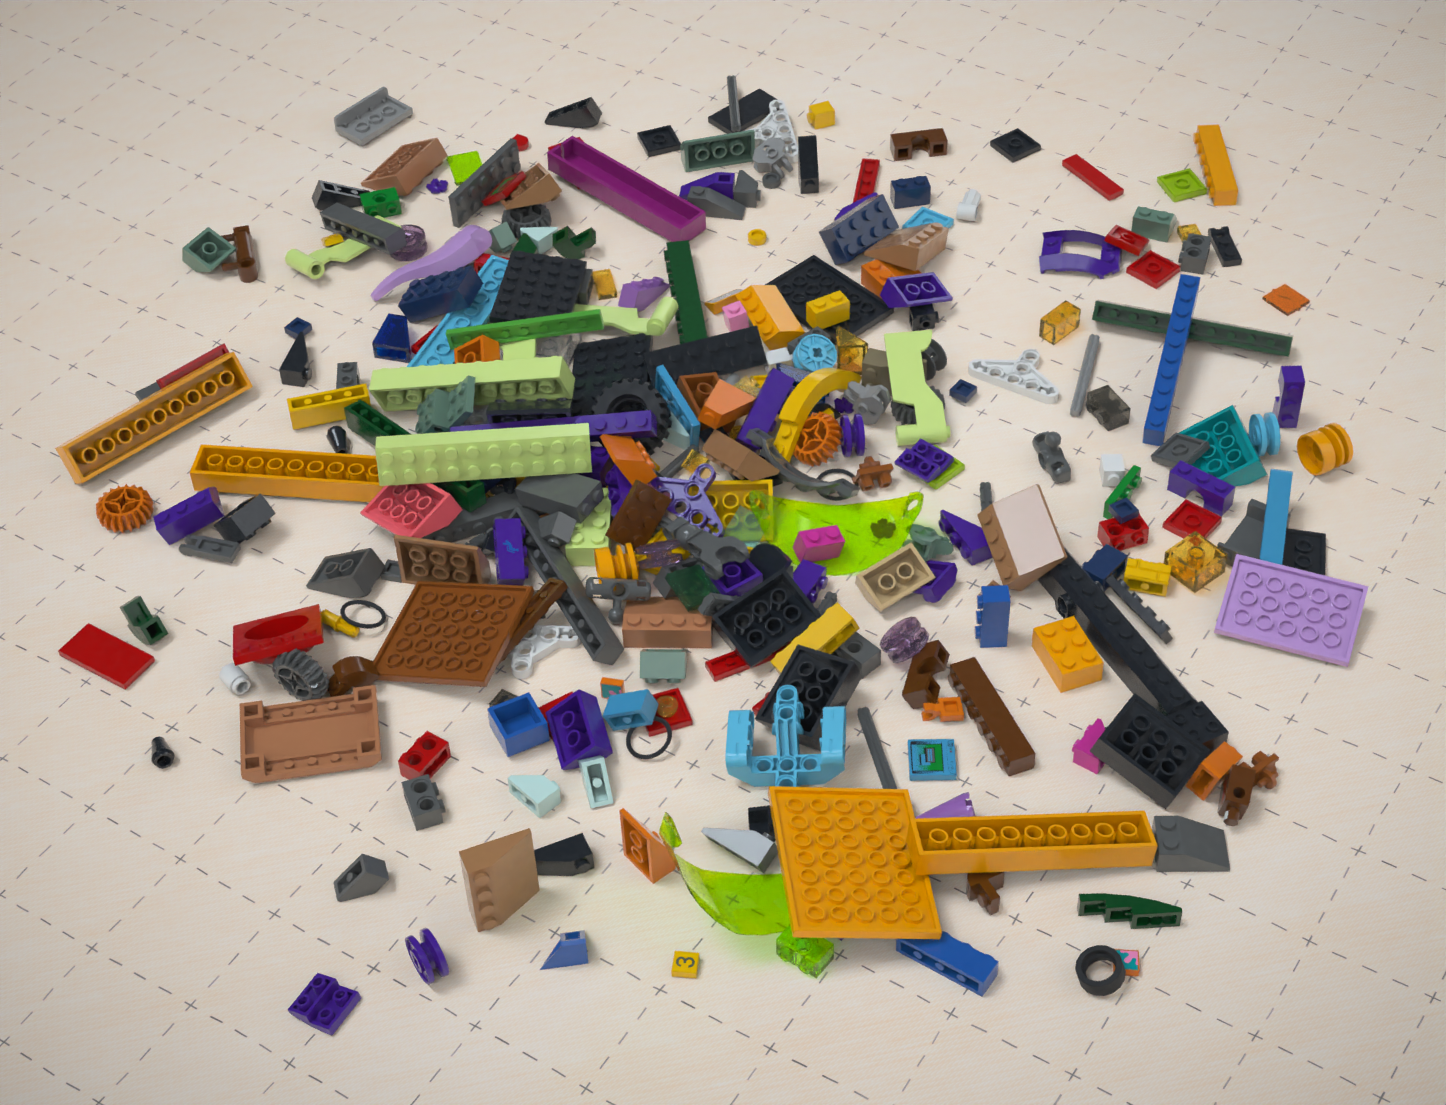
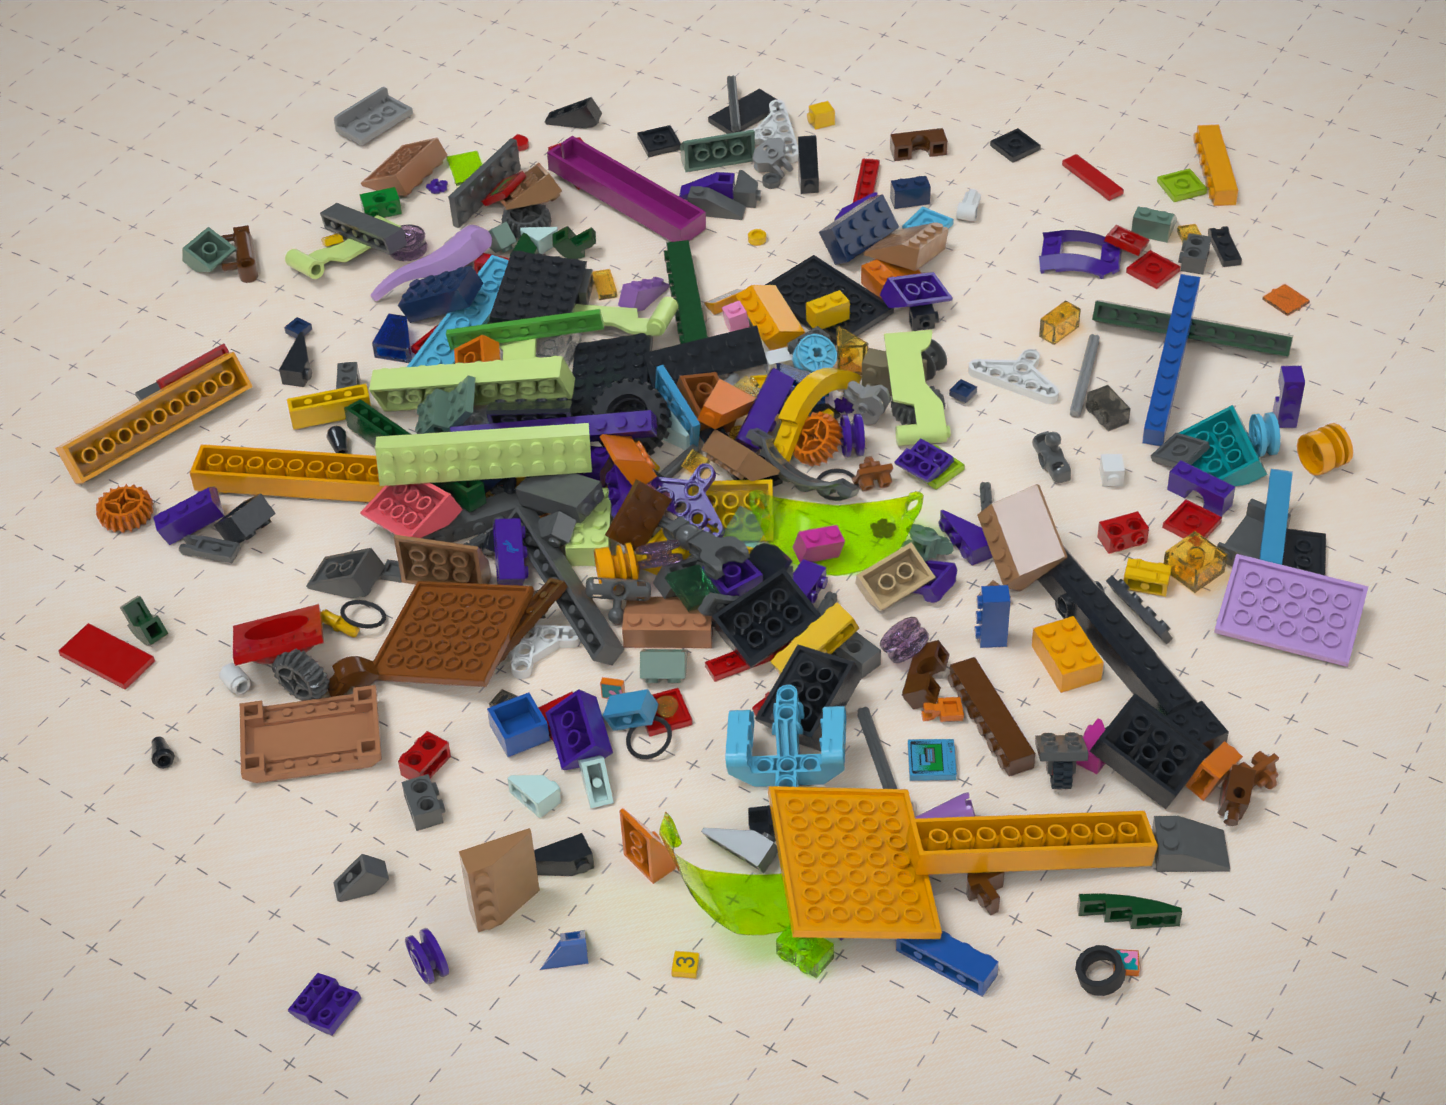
(329, 193): black slope -> none
(1061, 756): none -> dark grey plate
(1105, 563): dark blue brick -> none
(1123, 510): dark blue plate -> none
(1124, 489): green plate -> none

